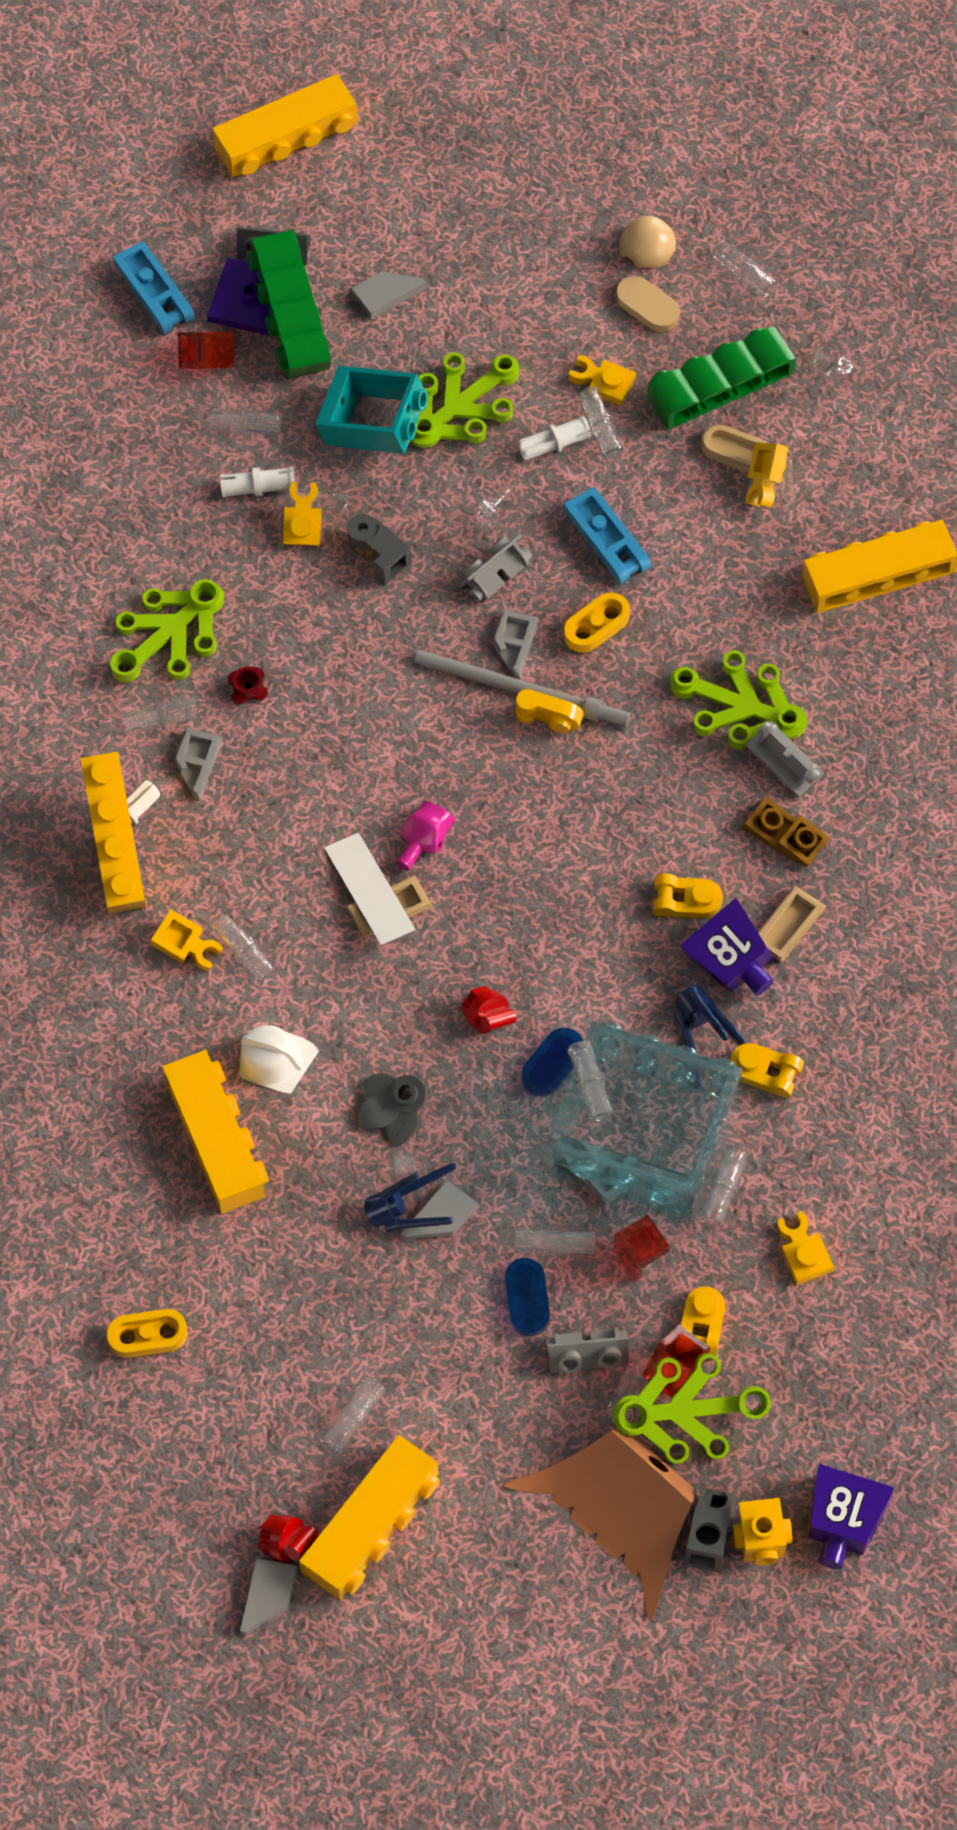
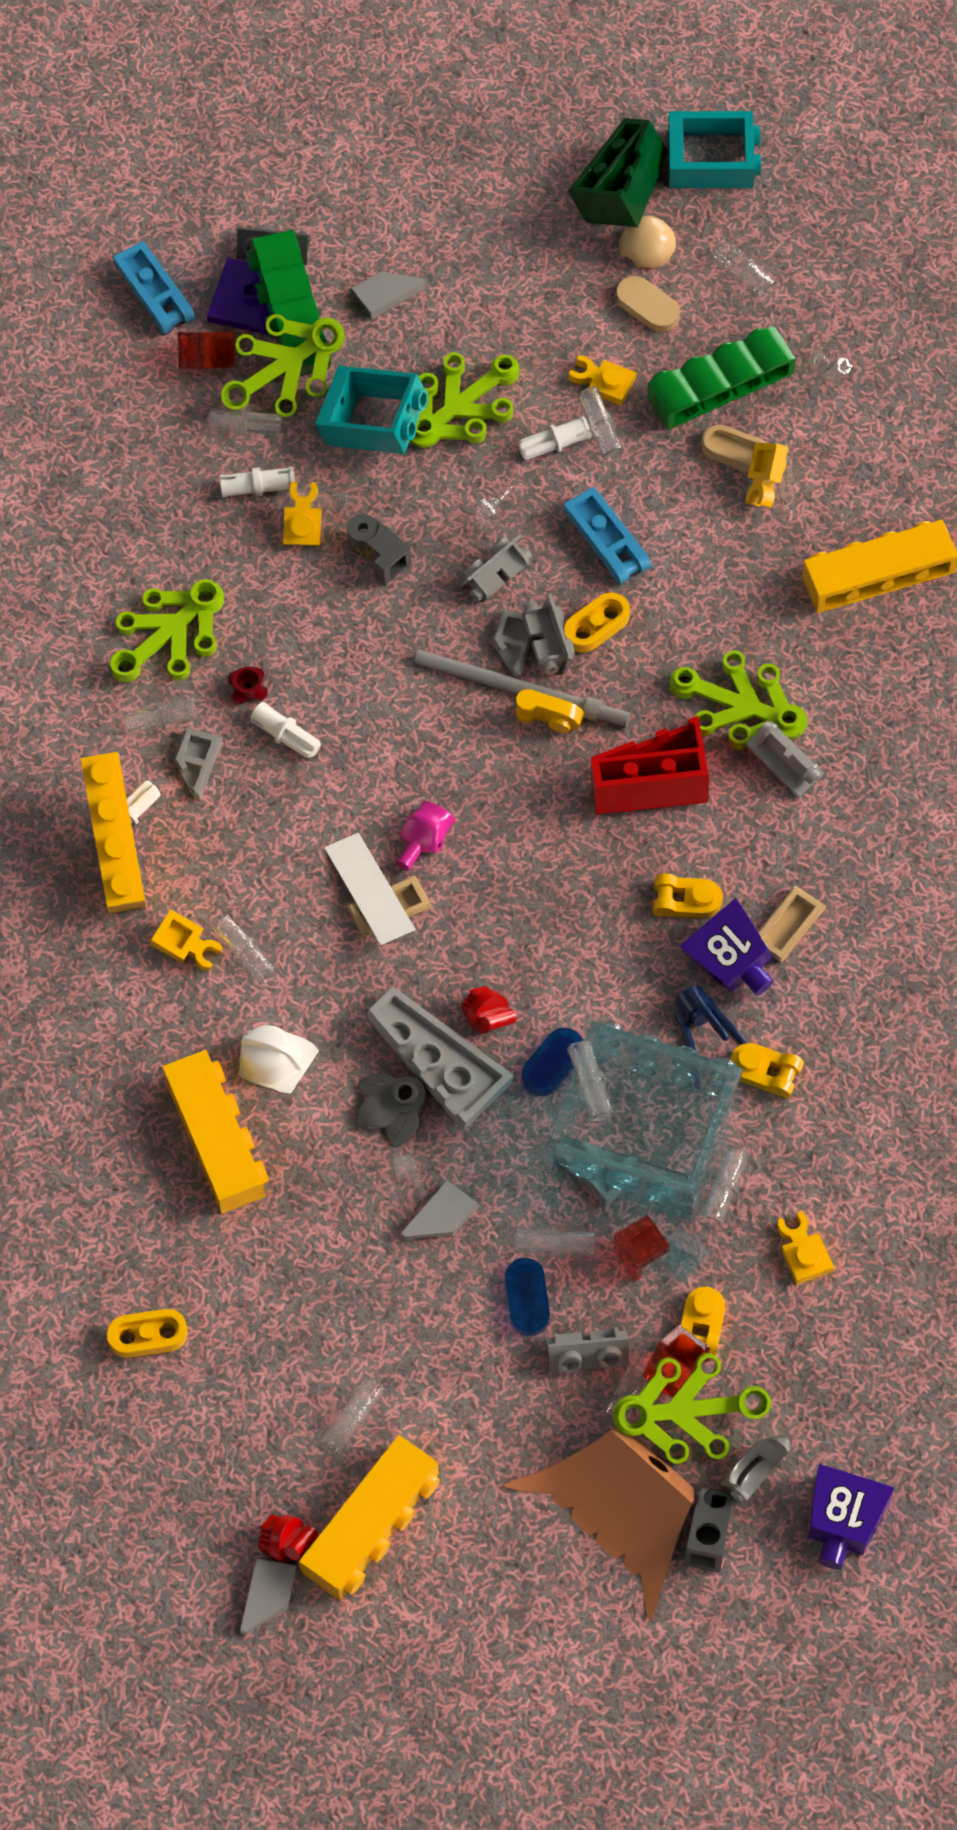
(285, 126): yellow brick -> none
(285, 730): none -> white axle
(288, 361): none -> lime plant
(388, 1205): dark blue plant -> none
(446, 1063): none -> light grey wing
(548, 621): none -> light grey hinge
(621, 175): none -> dark green wedge
(652, 773): none -> red wedge
(684, 1255): none -> clear light blue tile
(712, 174): none -> teal window
(762, 1531): yellow brick -> none
(769, 1452): none -> light grey helmet
(781, 831): pearl gold slope -> none

